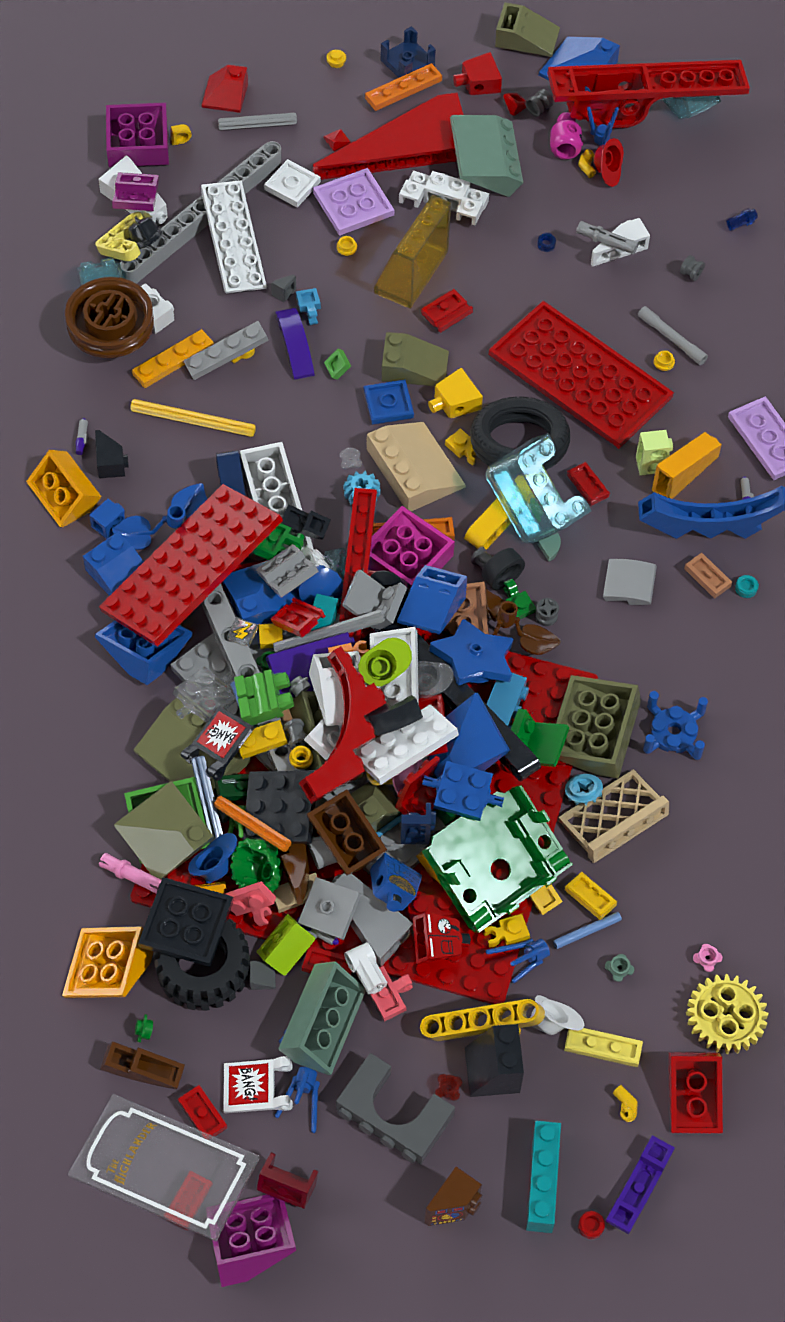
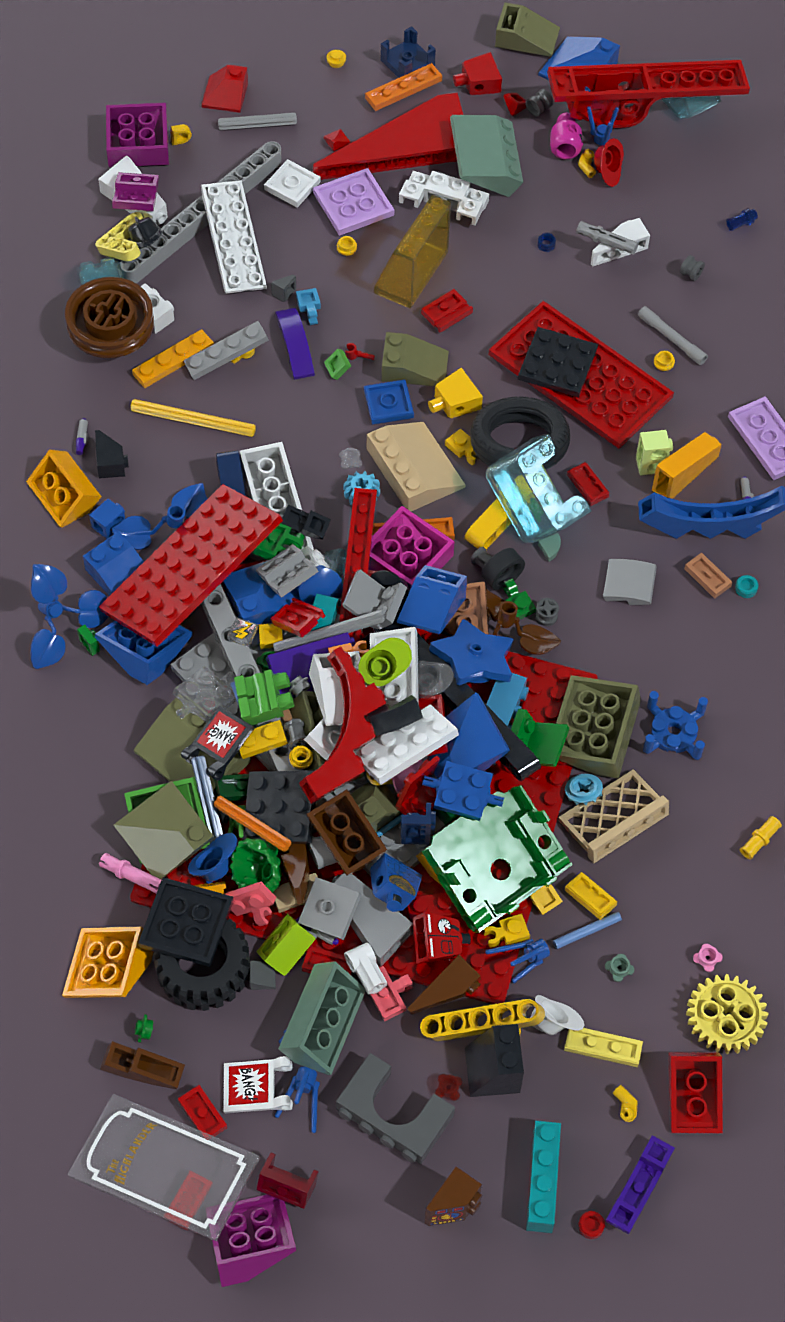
(45, 587): none -> blue plant
(88, 639): none -> green plate
(353, 353): none -> red hand
(450, 985): none -> reddish brown slope
(558, 362): none -> black plate
(760, 837): none -> yellow pin

